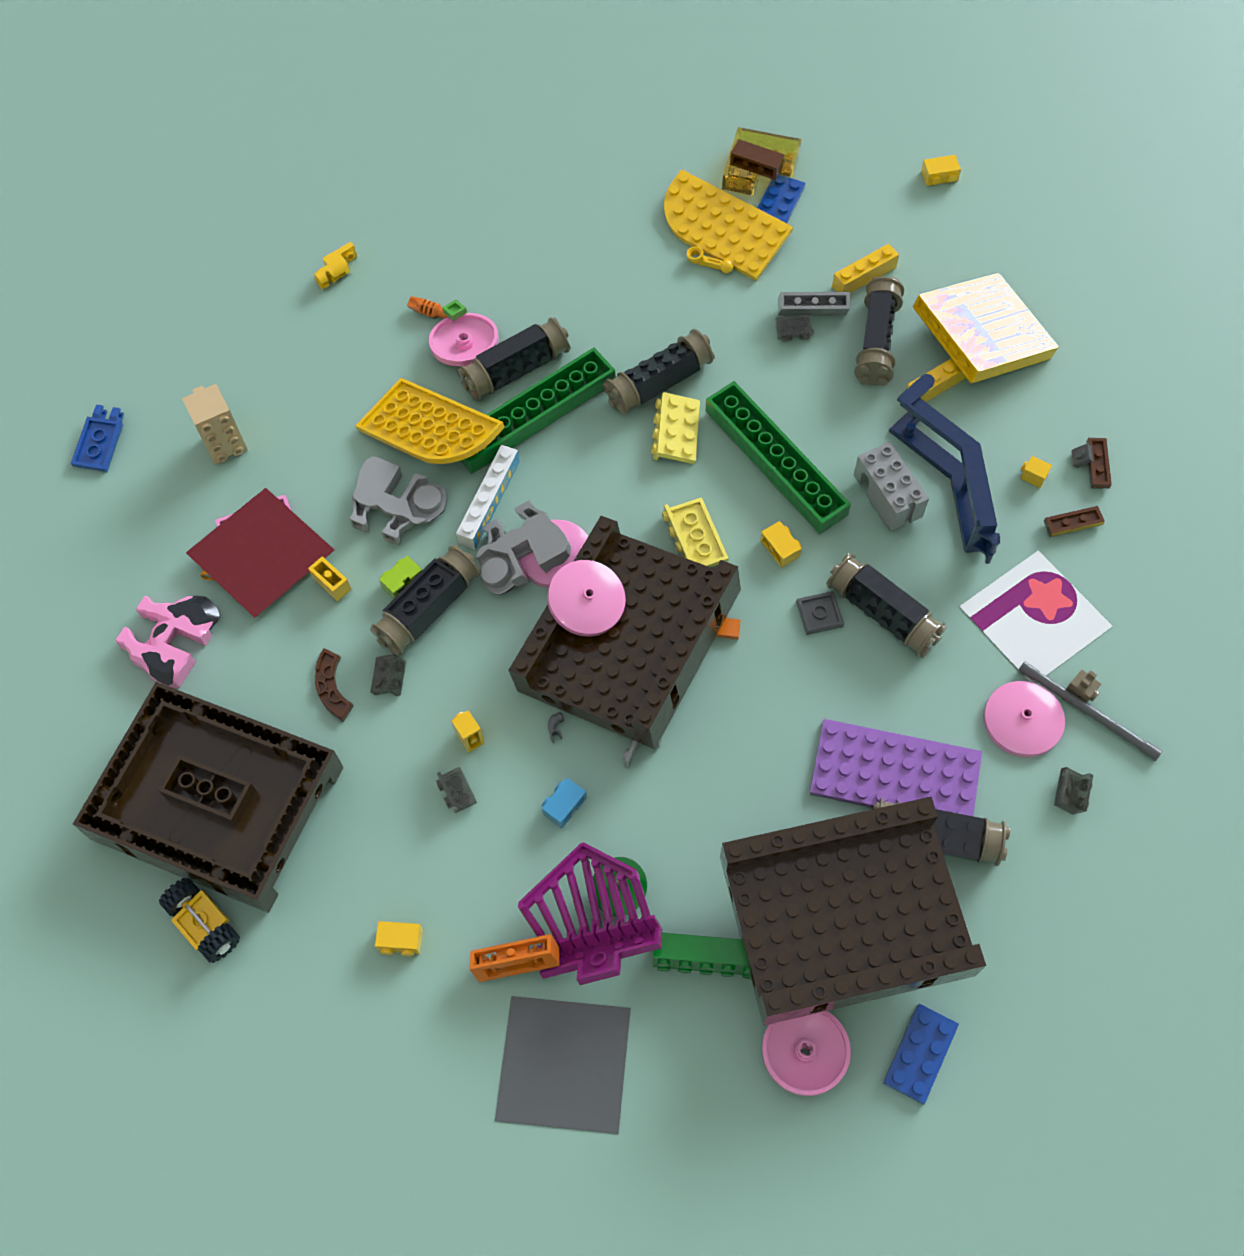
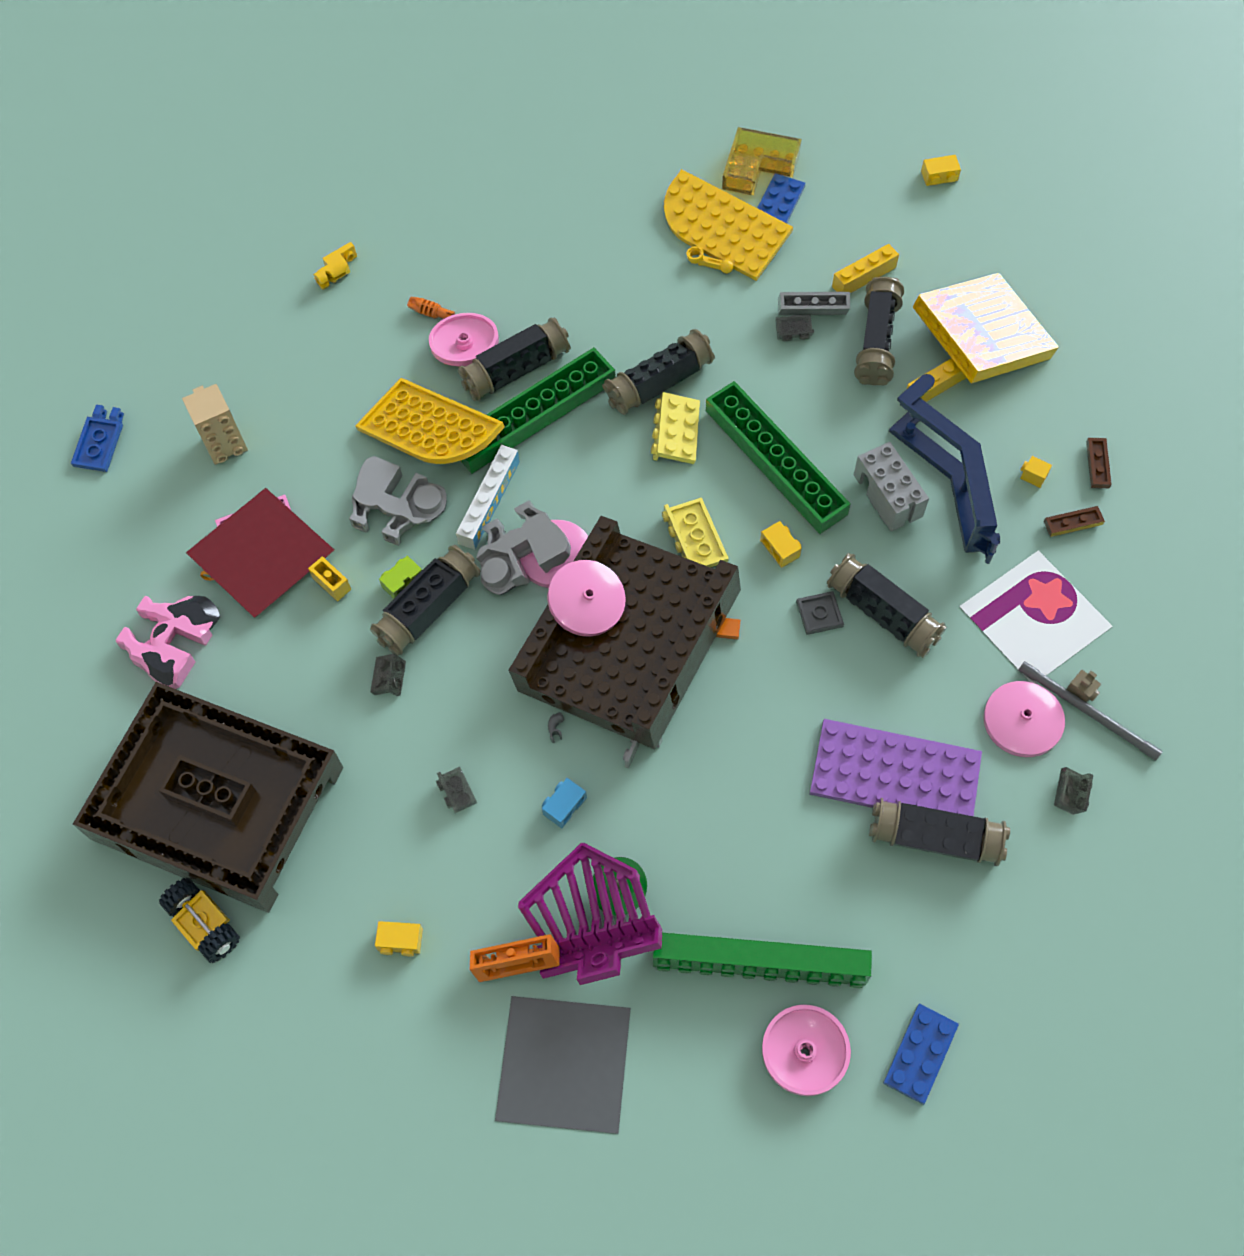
(326, 685): reddish brown tile -> none
(454, 310): bright green plate -> none
(467, 731): yellow brick -> none
(757, 159): reddish brown brick -> none
(847, 911): dark brown brick -> none
(1082, 455): dark grey plate -> none

